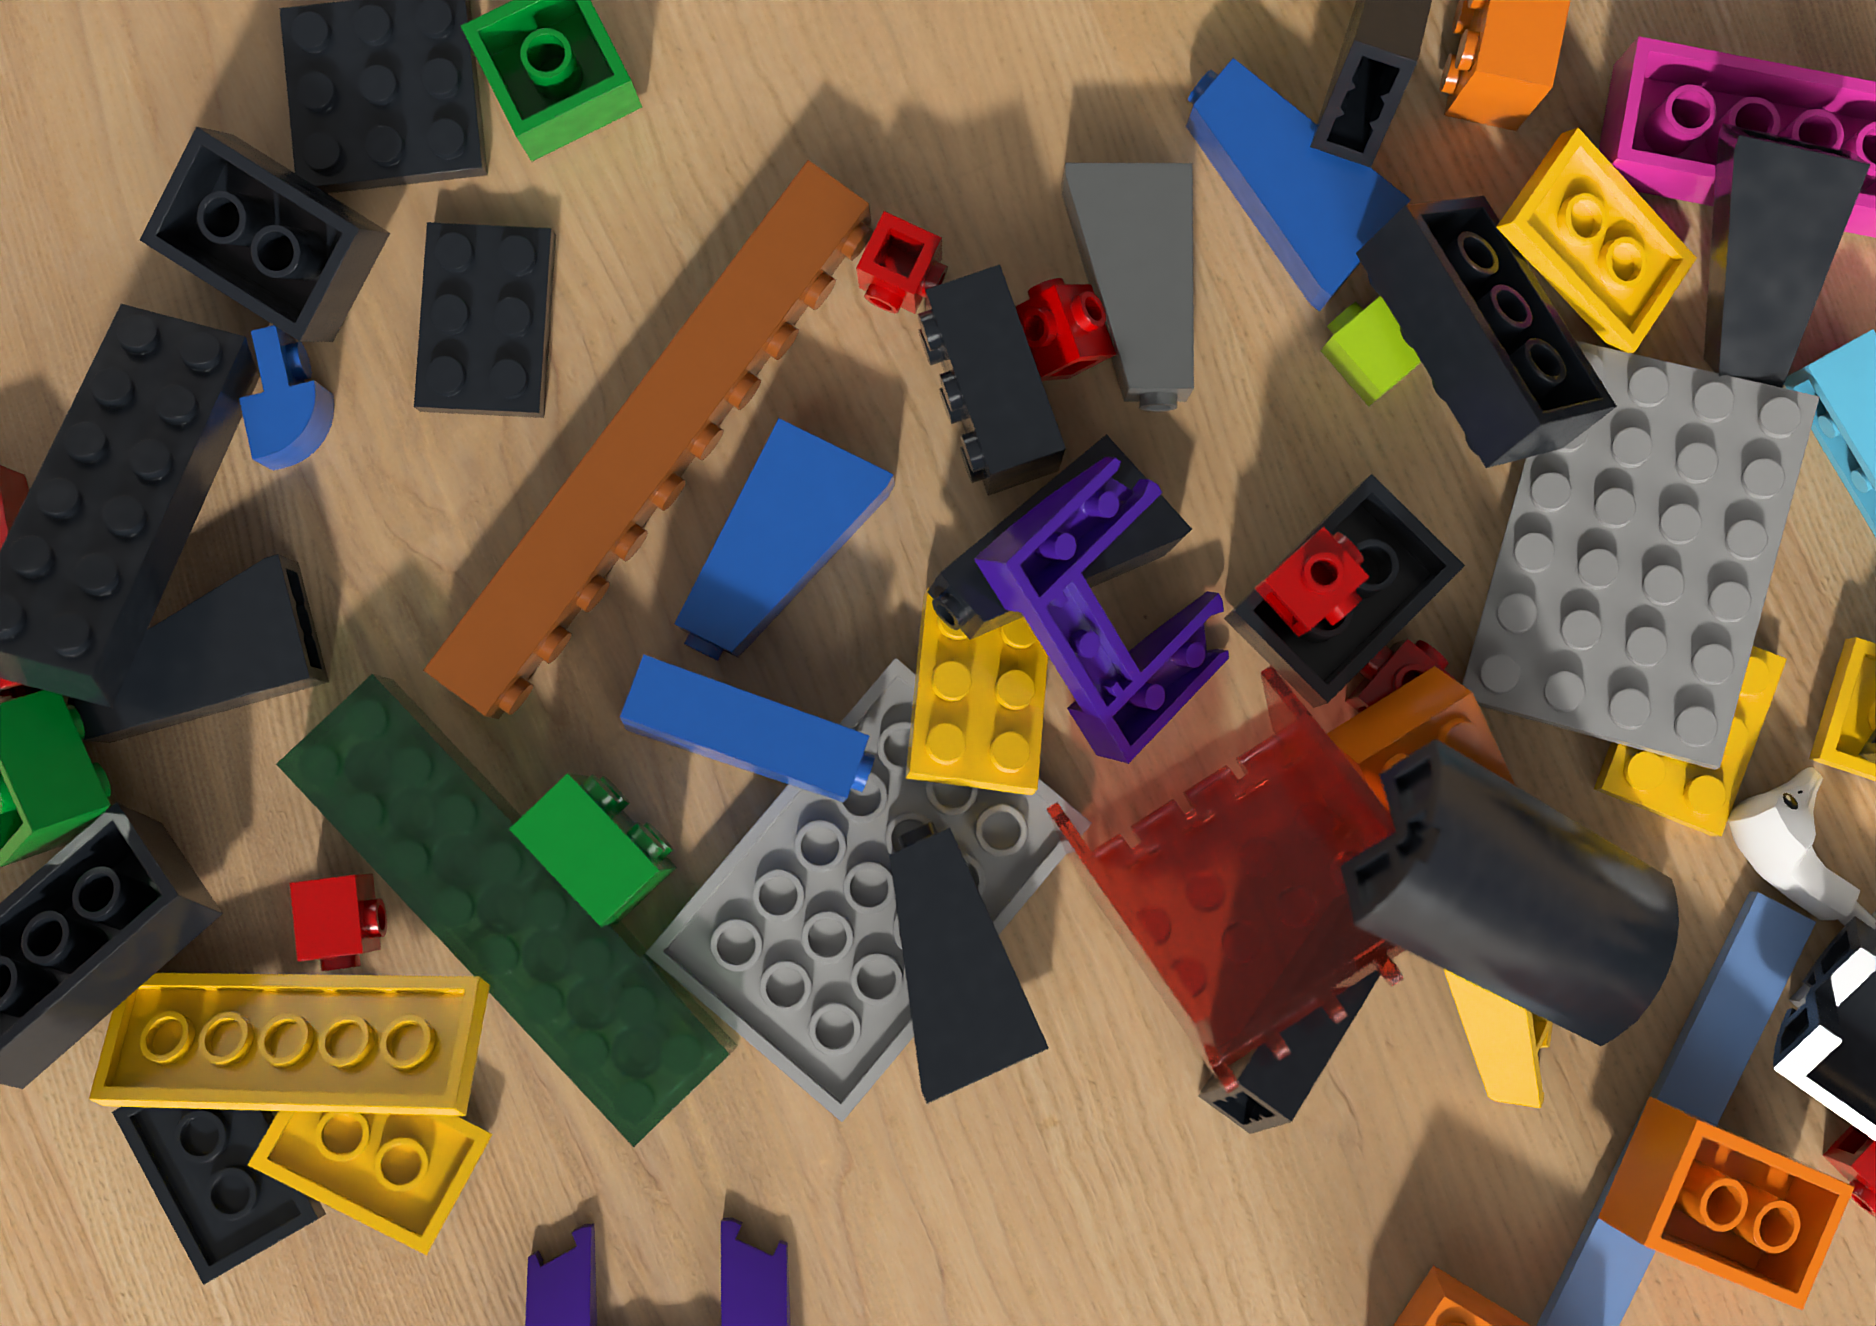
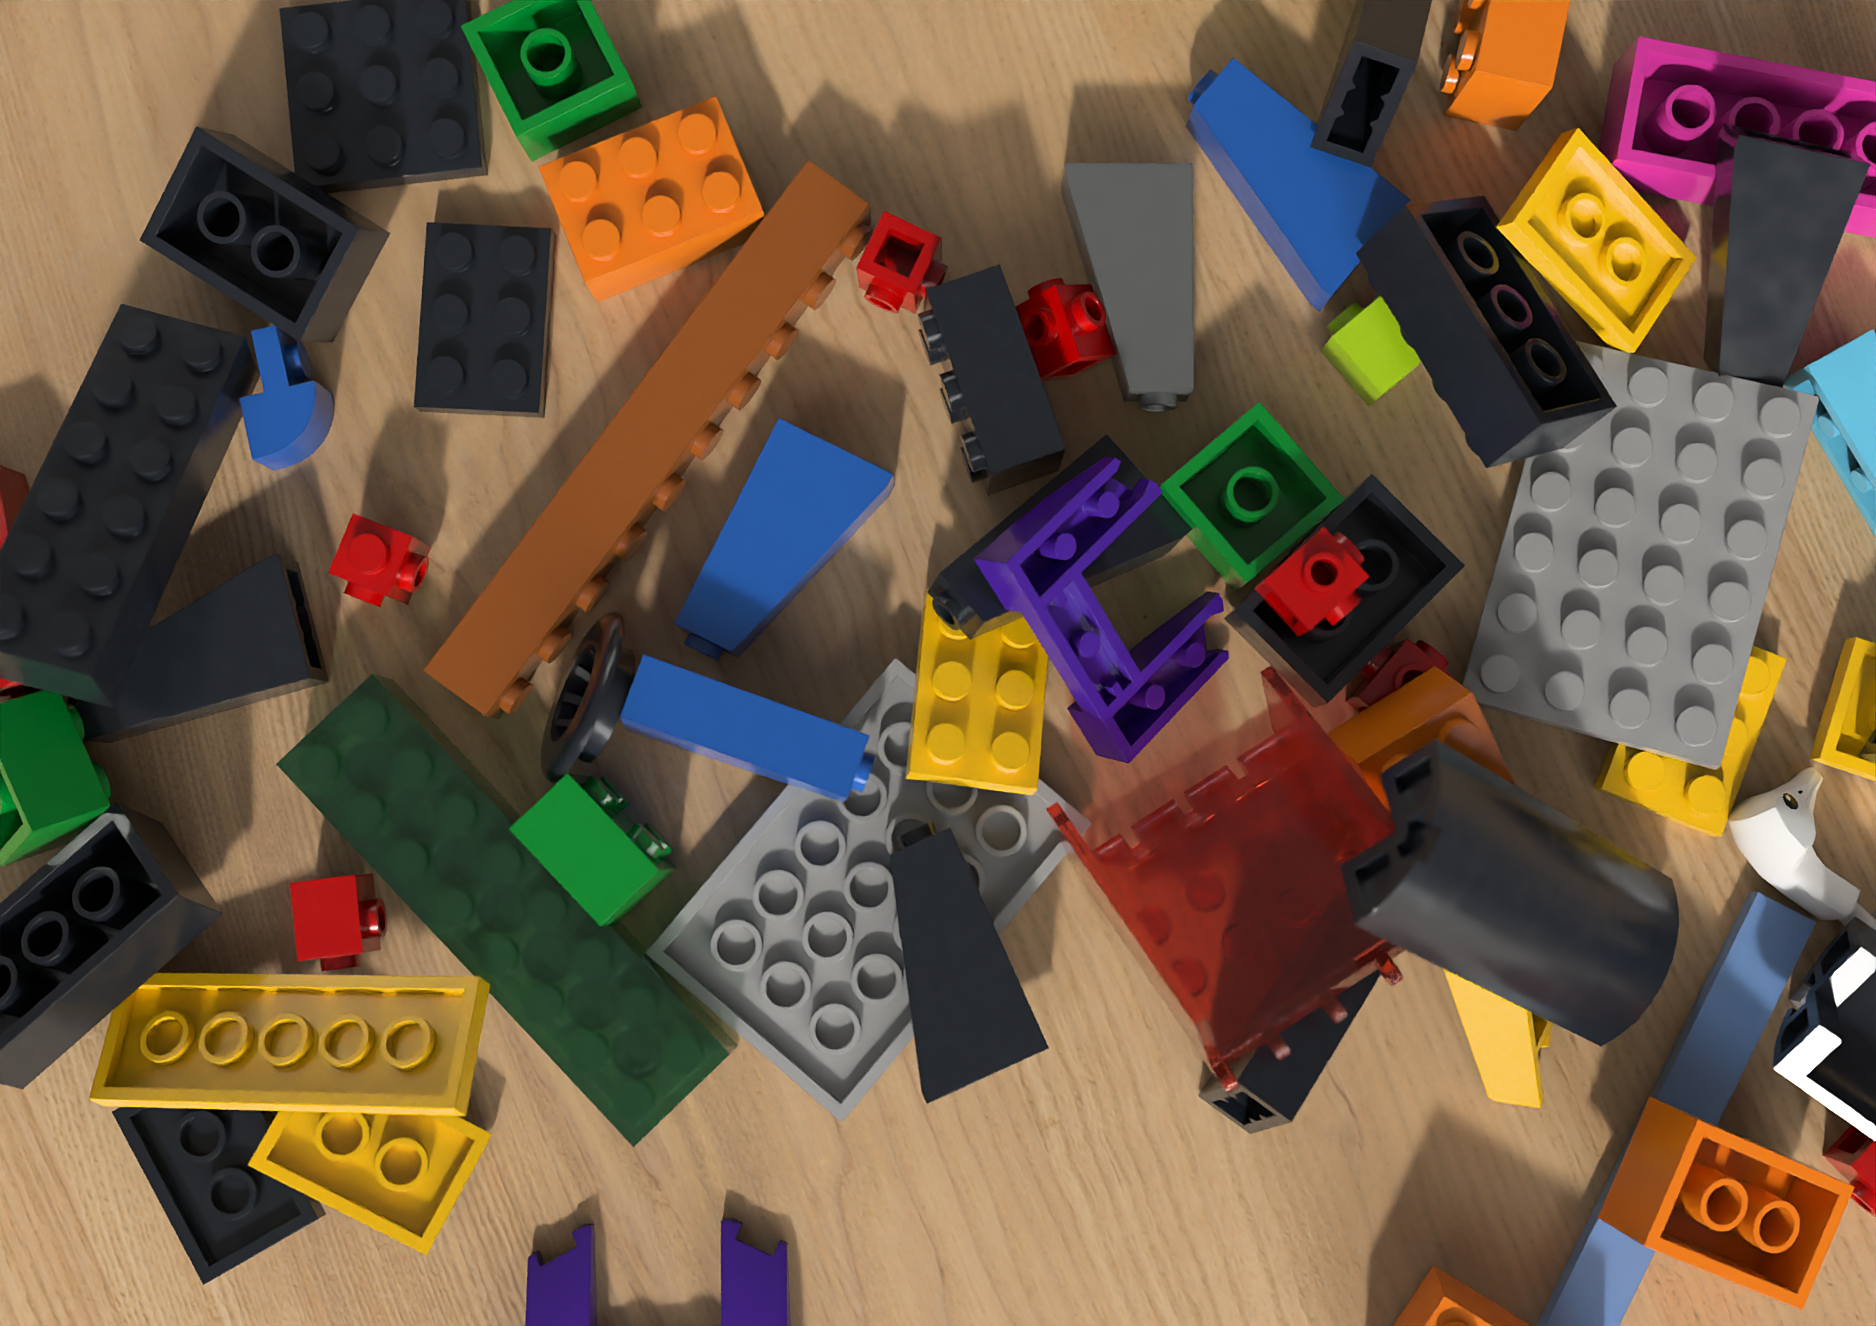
(379, 562): none -> red brick
(588, 698): none -> black wheel
(653, 199): none -> orange brick
(1249, 496): none -> green brick

